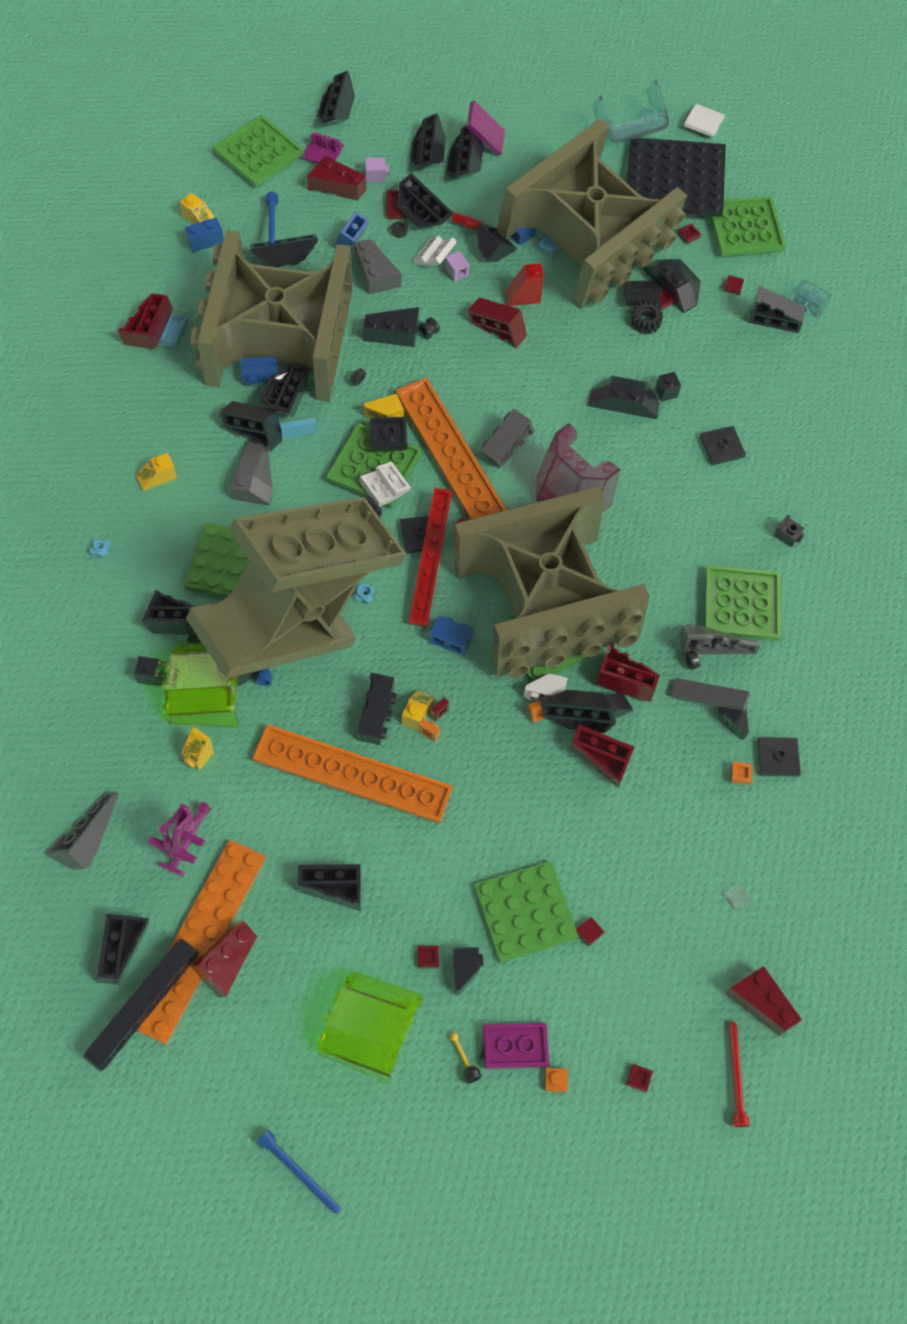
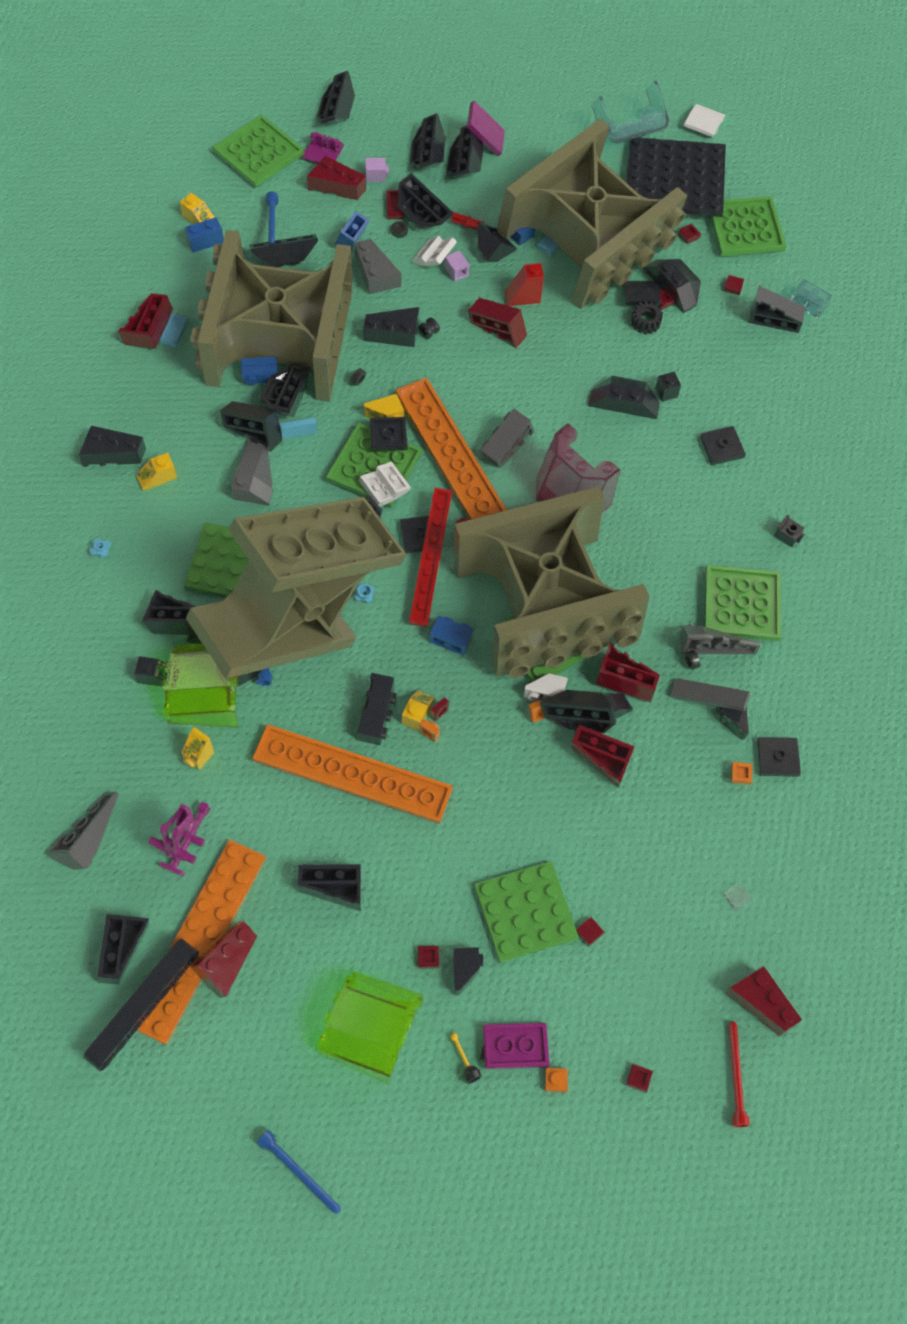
(111, 446): none -> black wedge

